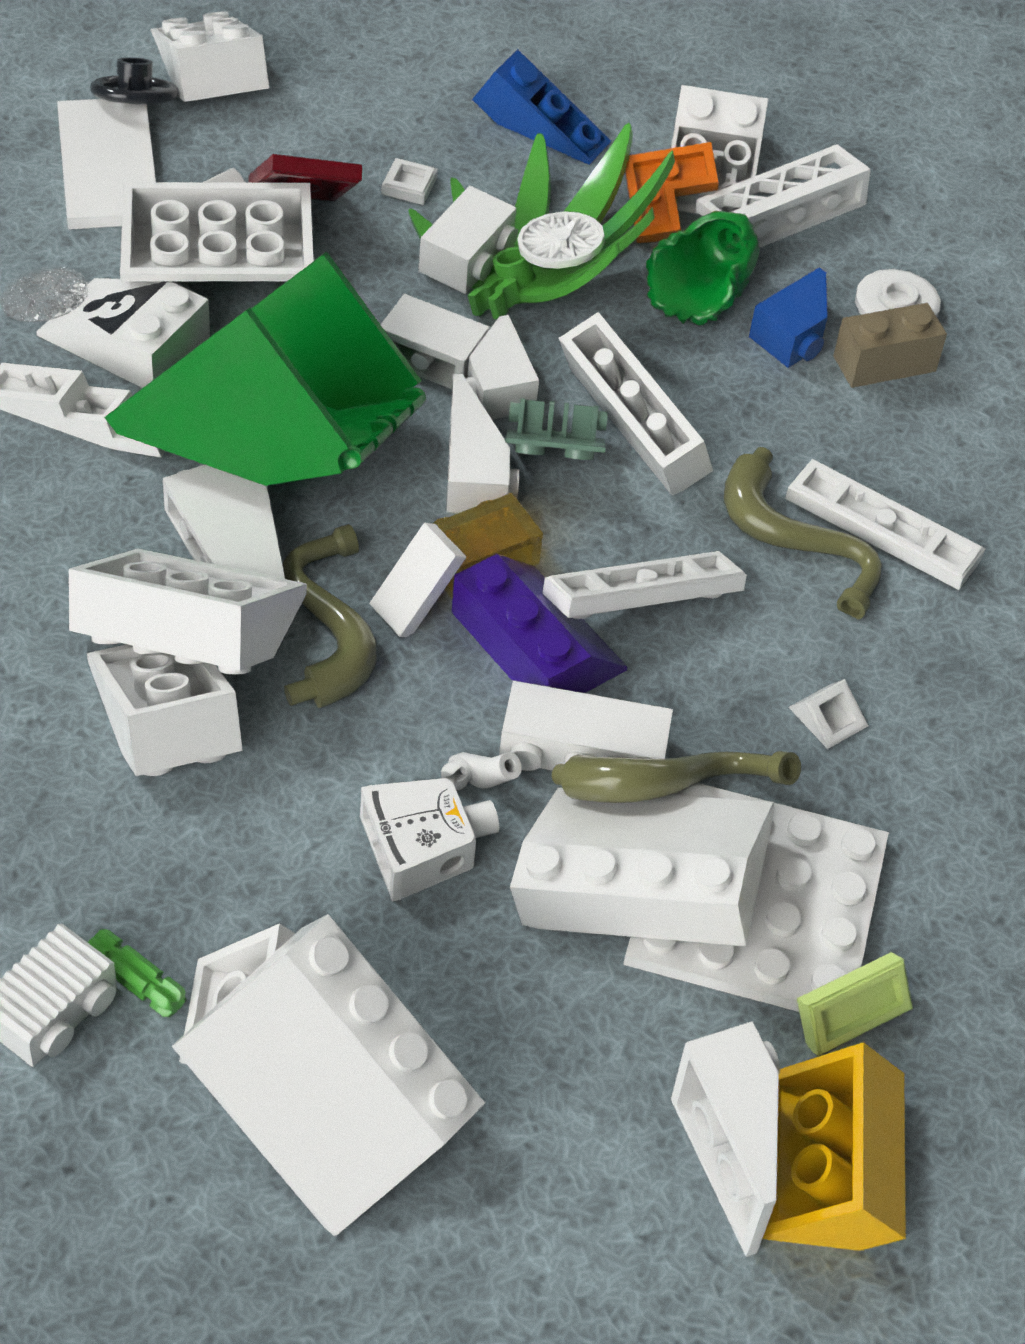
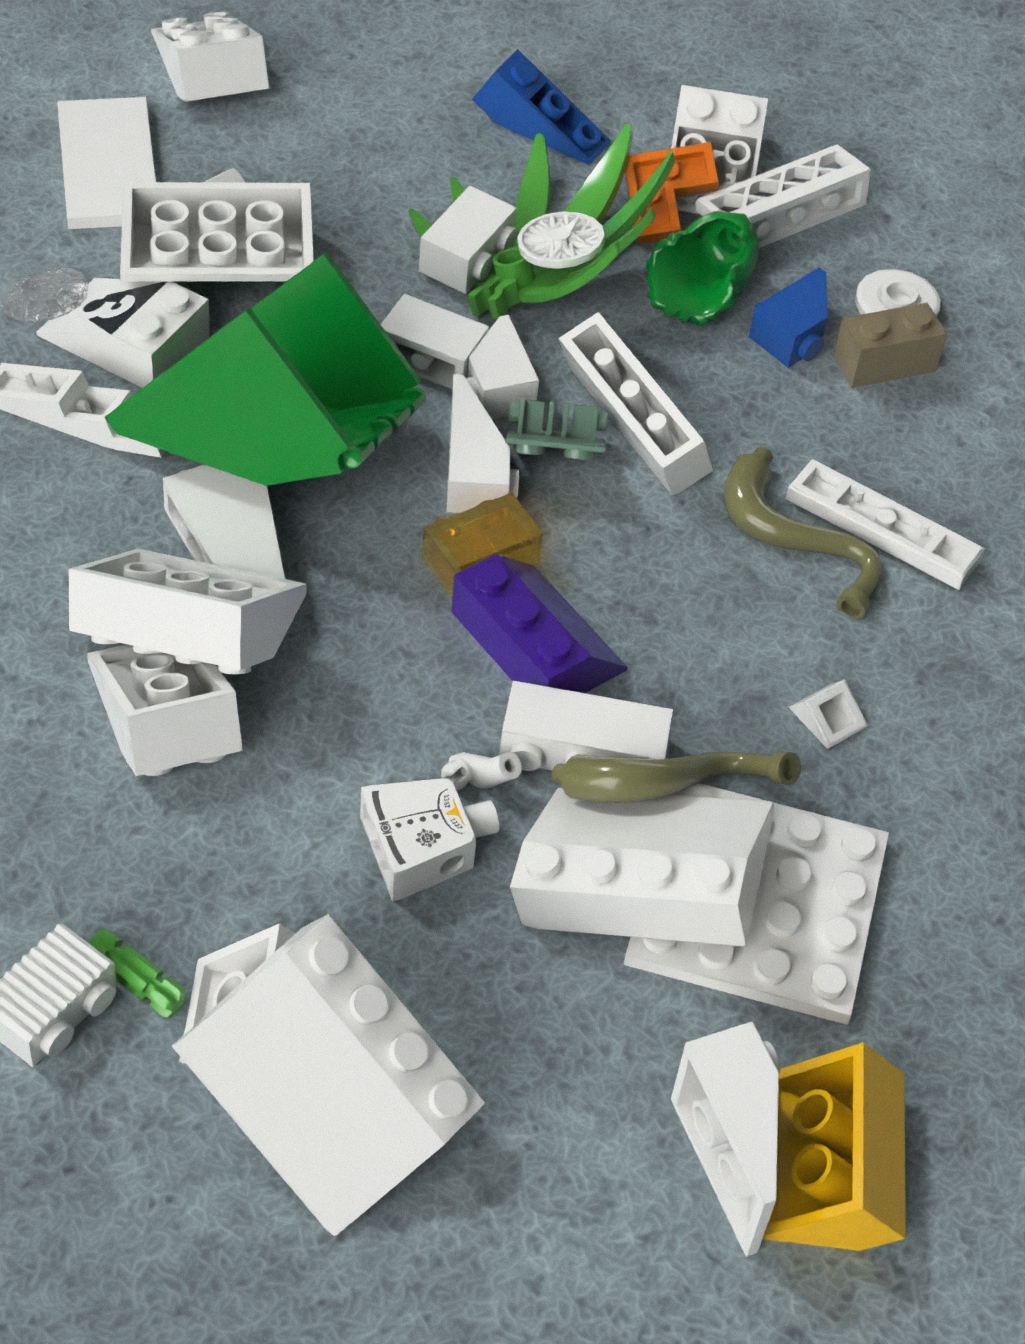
(134, 84): black piece -> none
(326, 178): dark red tile -> none
(357, 648): olive animal -> none
(409, 181): white tile -> none
(417, 580): white tile -> none
(643, 584): white plate -> none
(867, 994): yellowish green tile -> none

